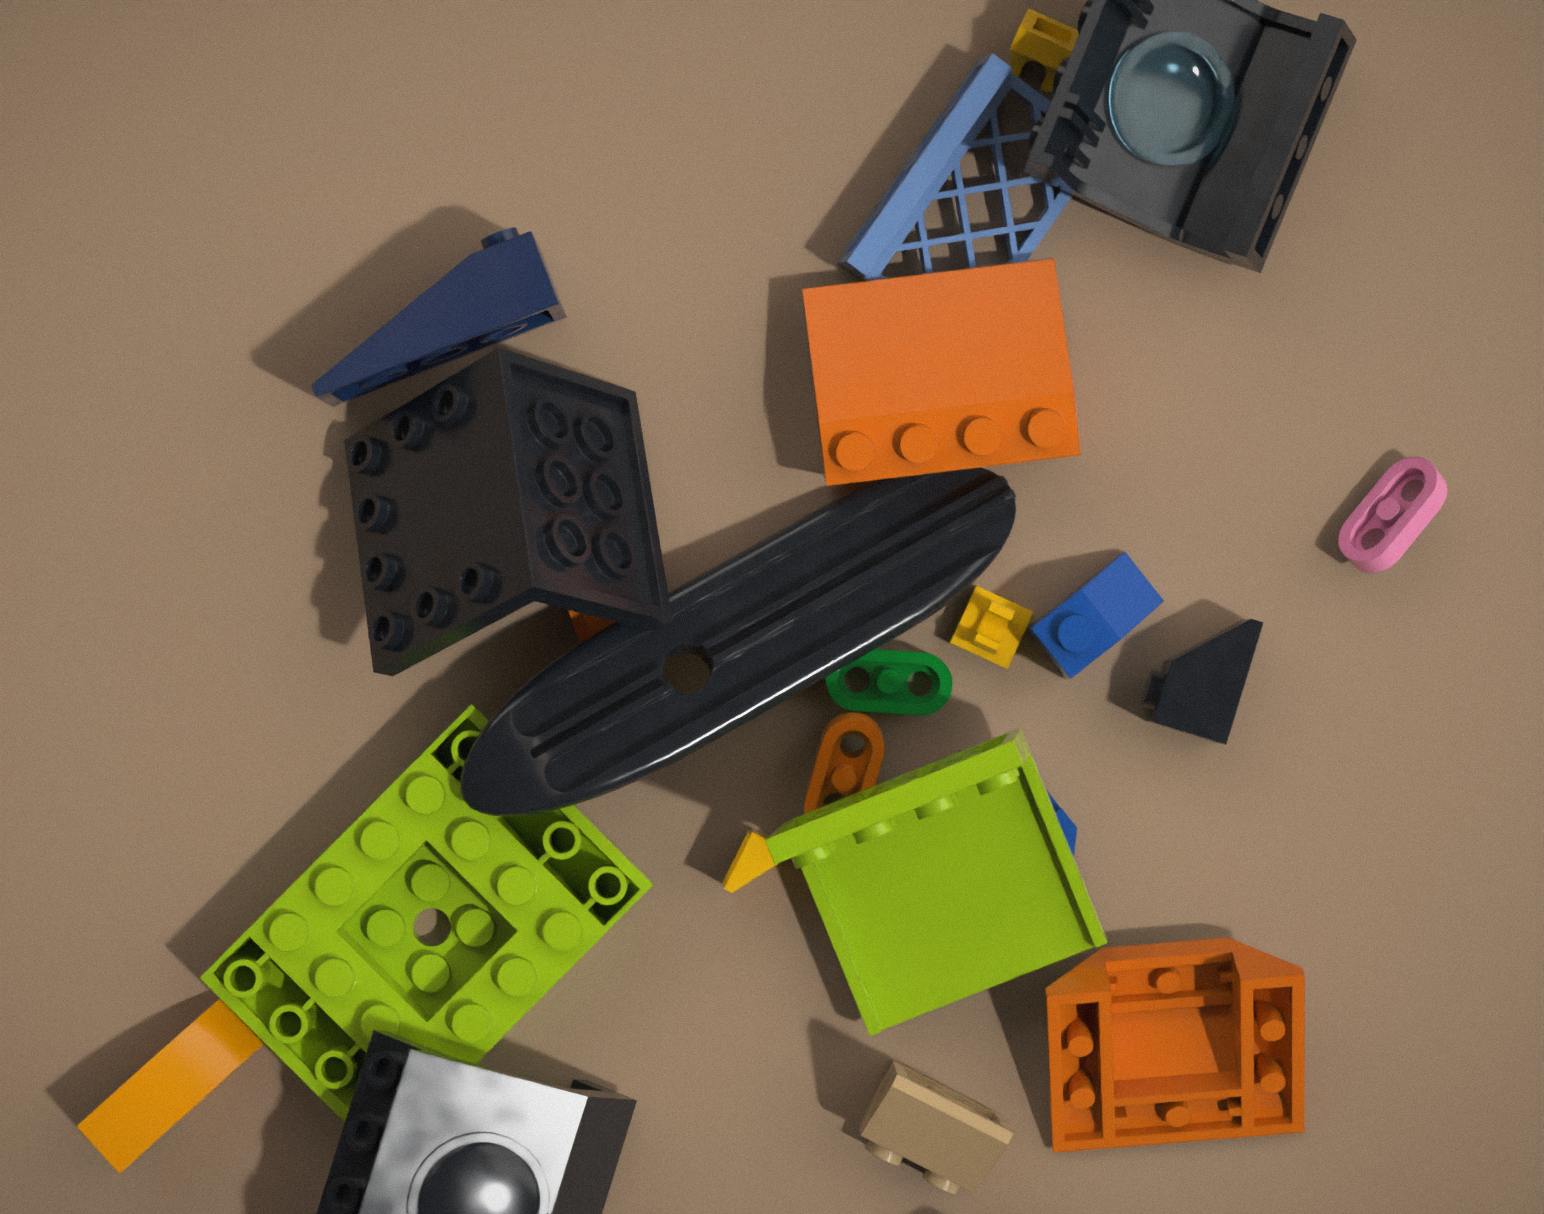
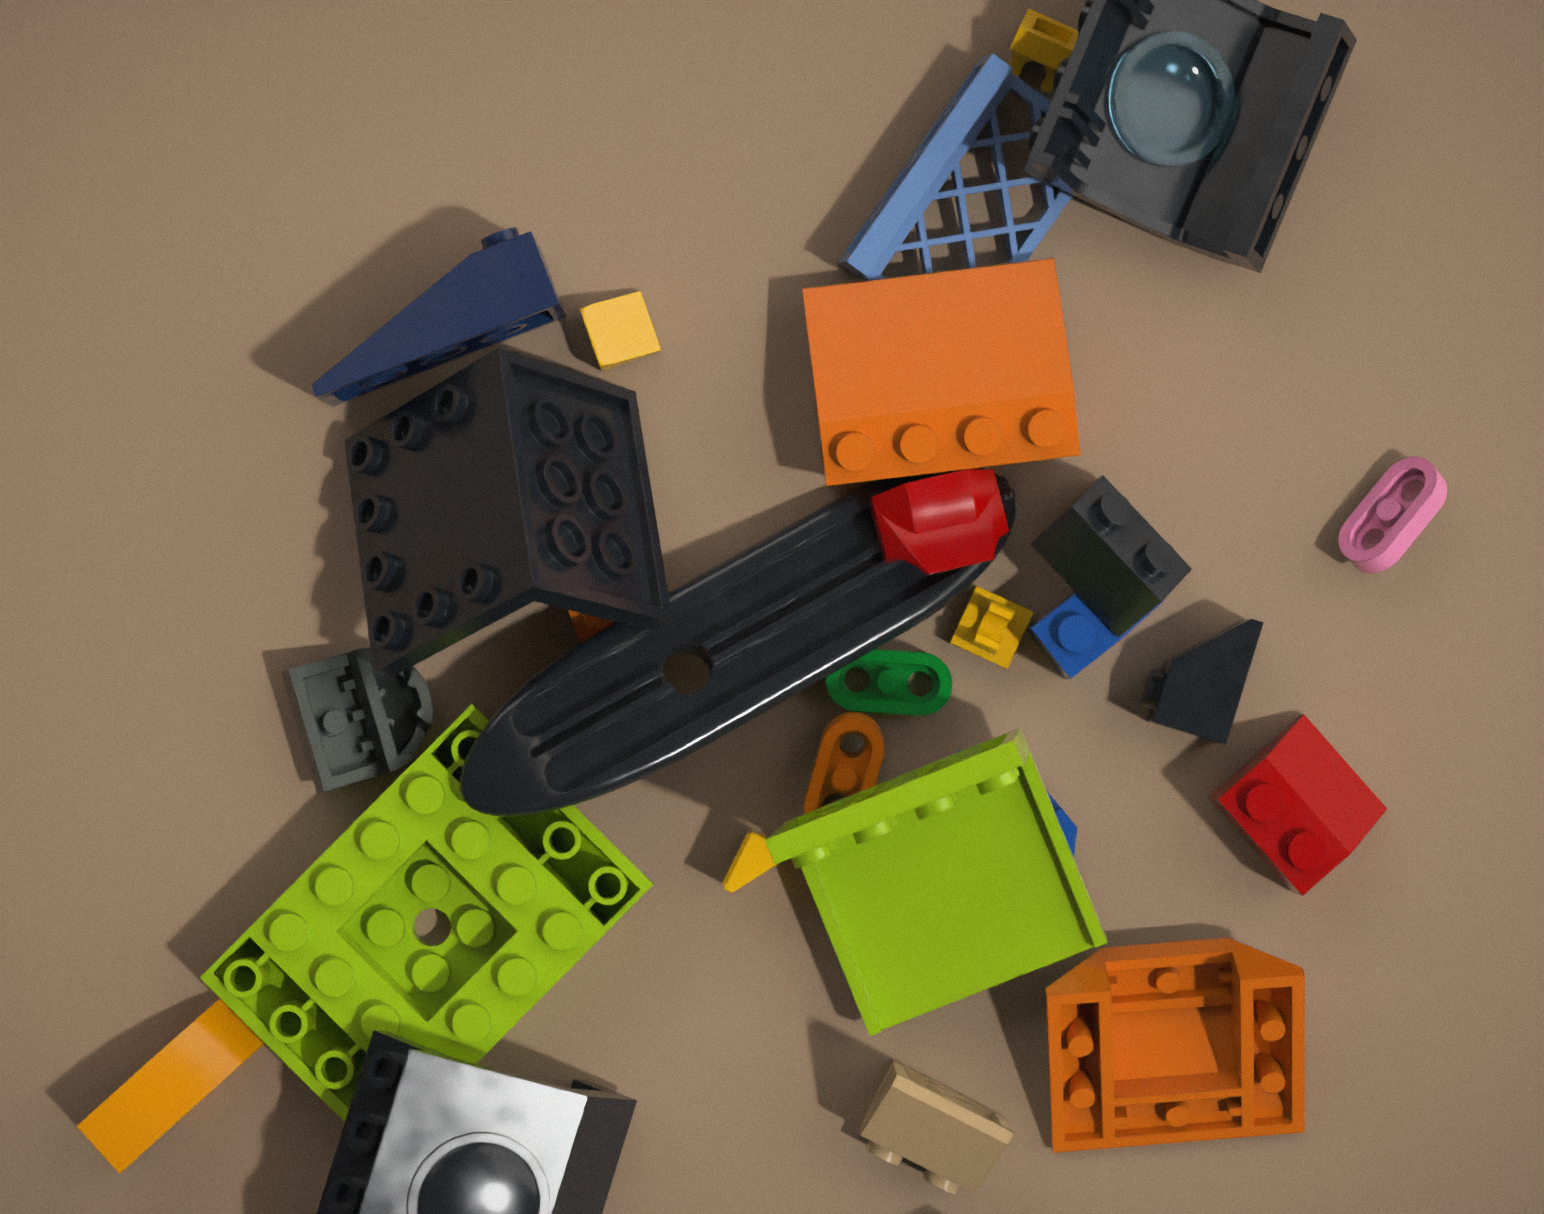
(356, 719): none -> pearl dark grey slope
(620, 330): none -> yellow slope
(941, 520): none -> red slope
(1111, 556): none -> black slope
(1299, 805): none -> red slope

